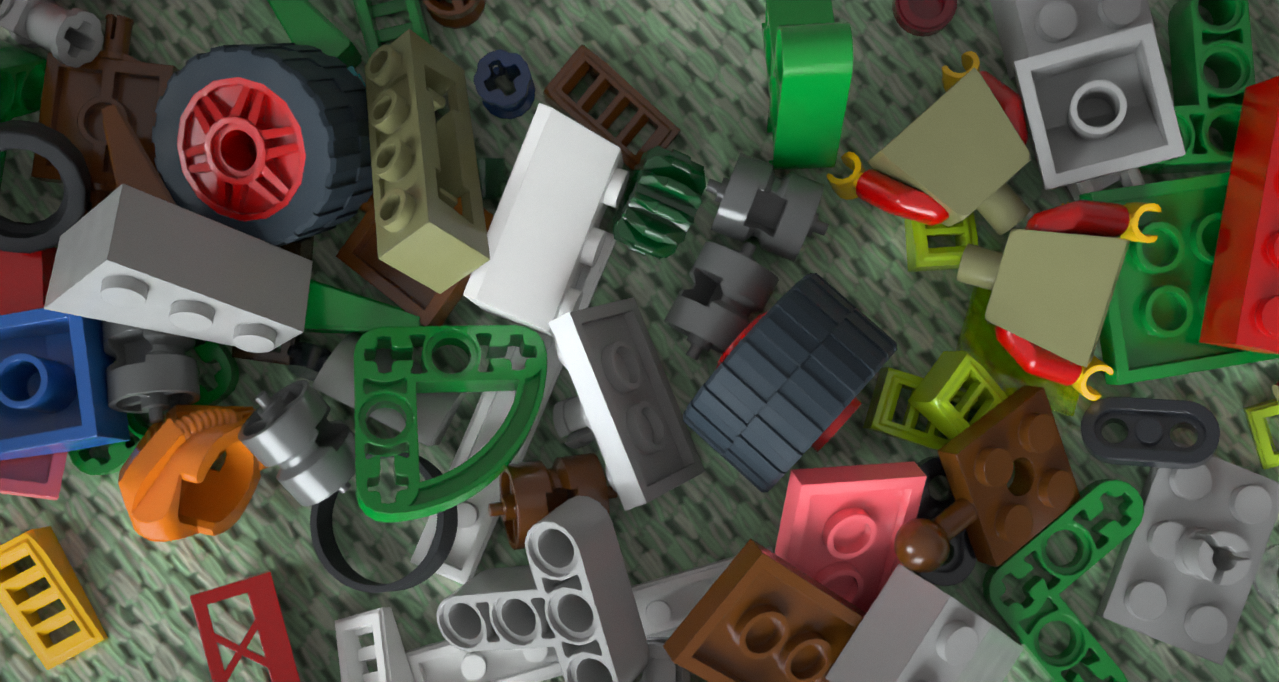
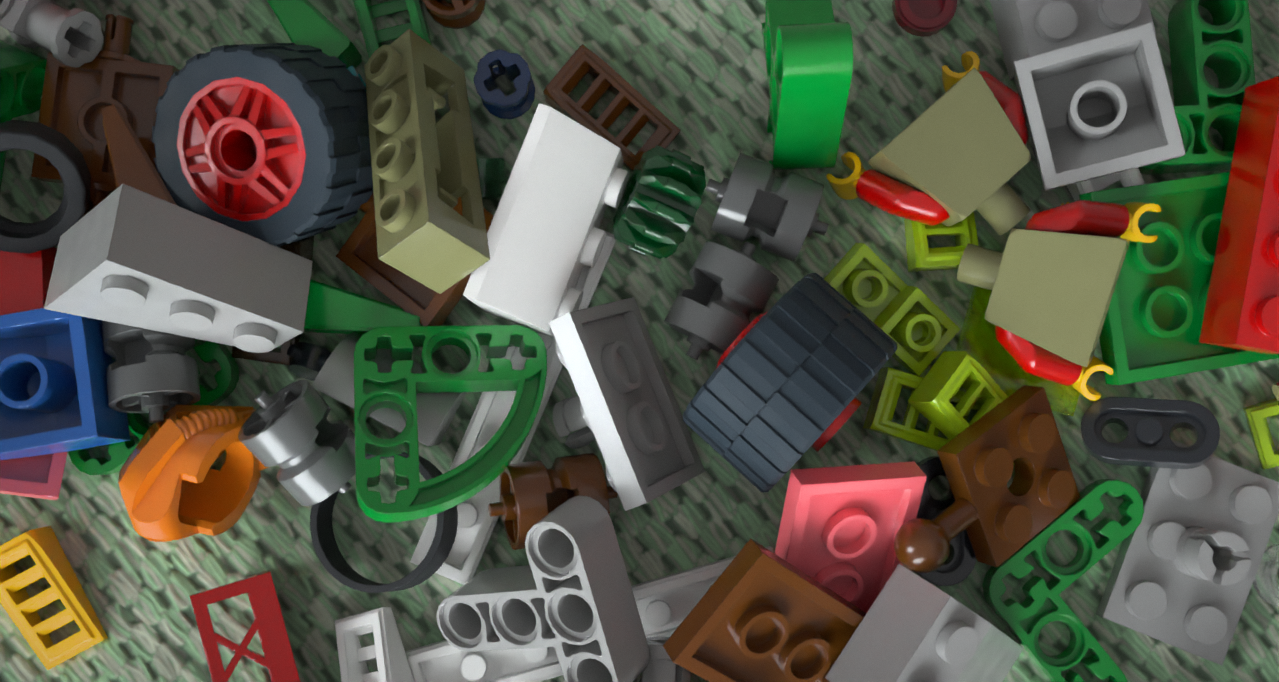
(894, 307): none -> lime slope

